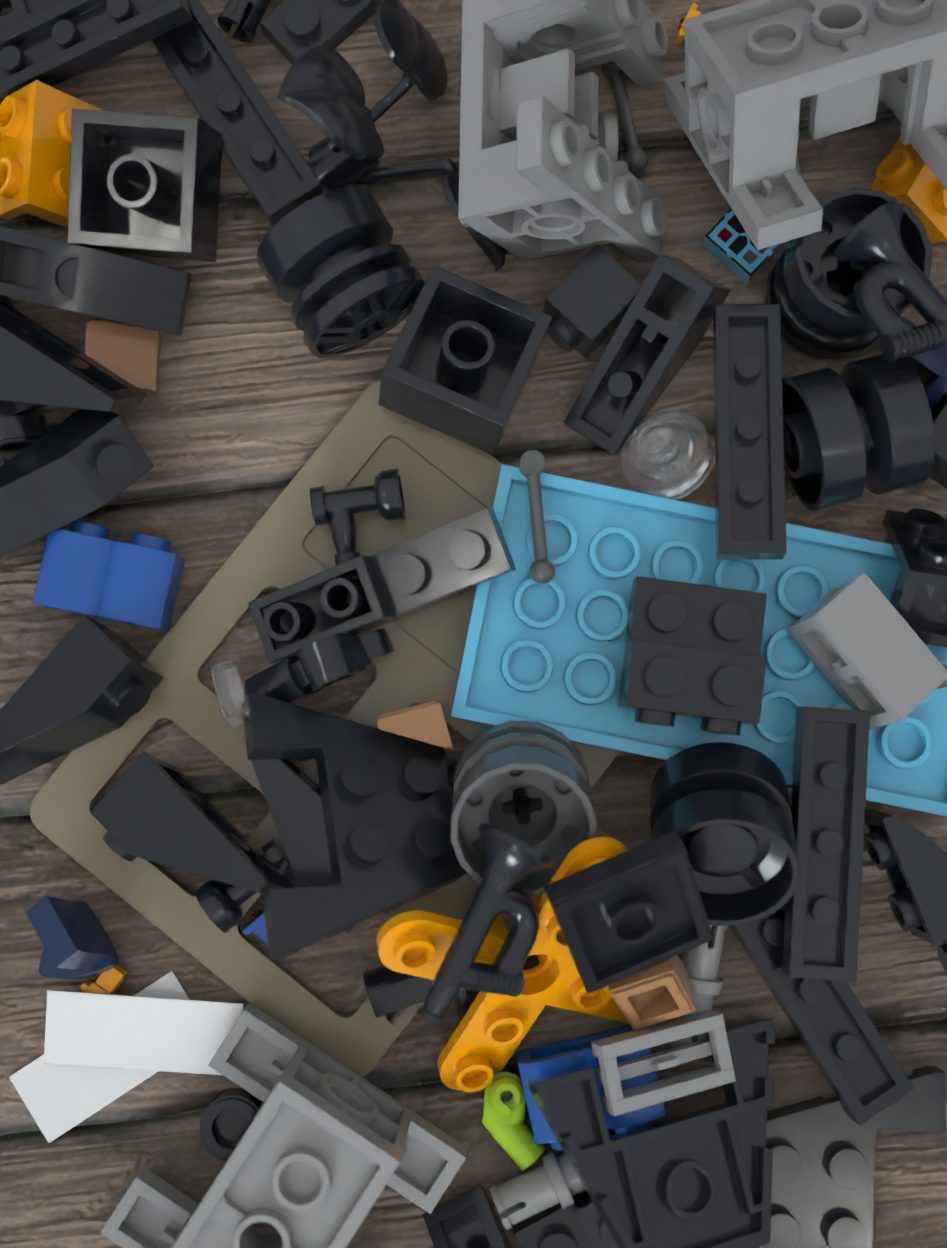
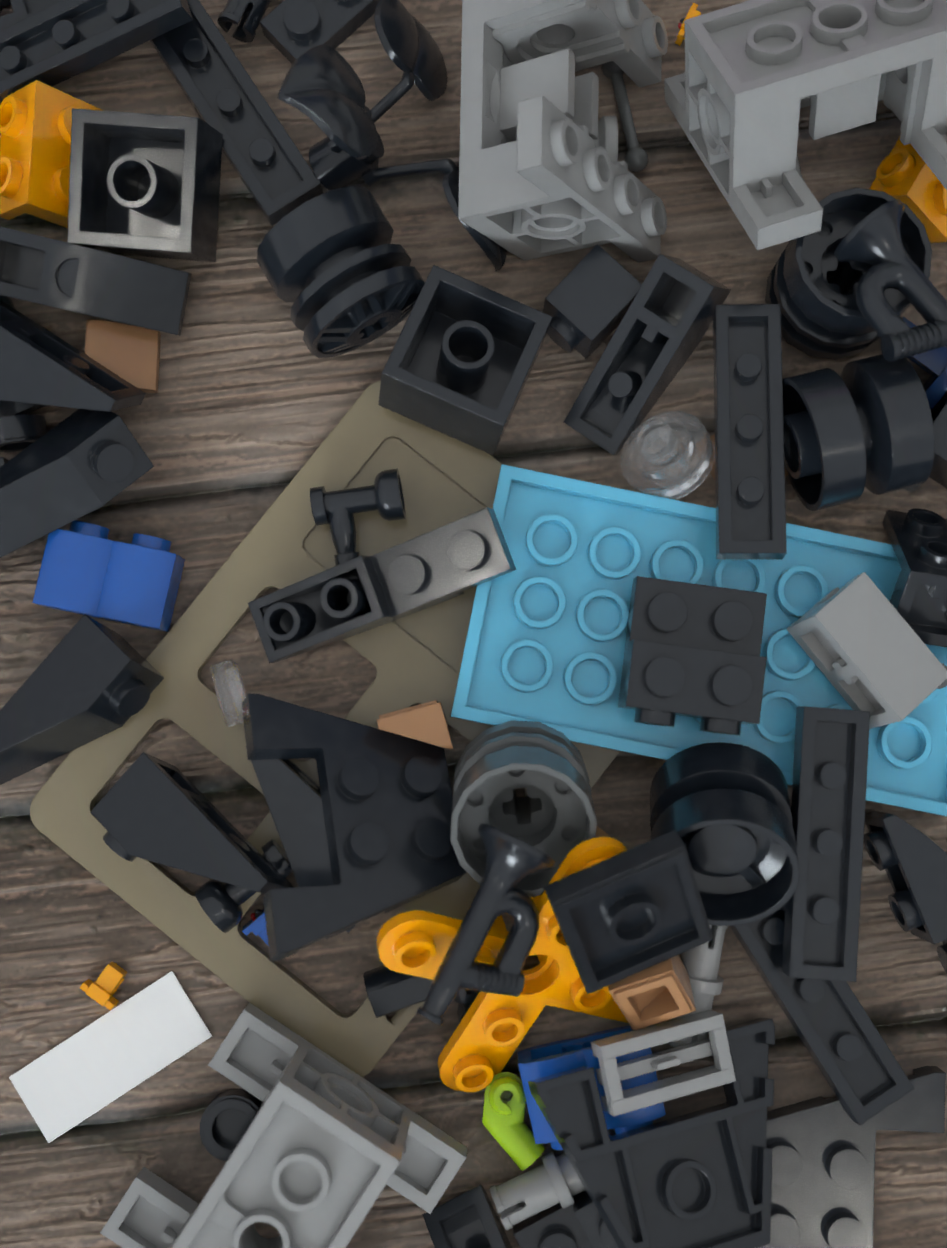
(72, 939): dark blue tile -> none
(135, 1031): white sticker -> none
(319, 665): black bar -> none
(532, 465): dark grey hinge -> none
(735, 249): medium azure tile -> none

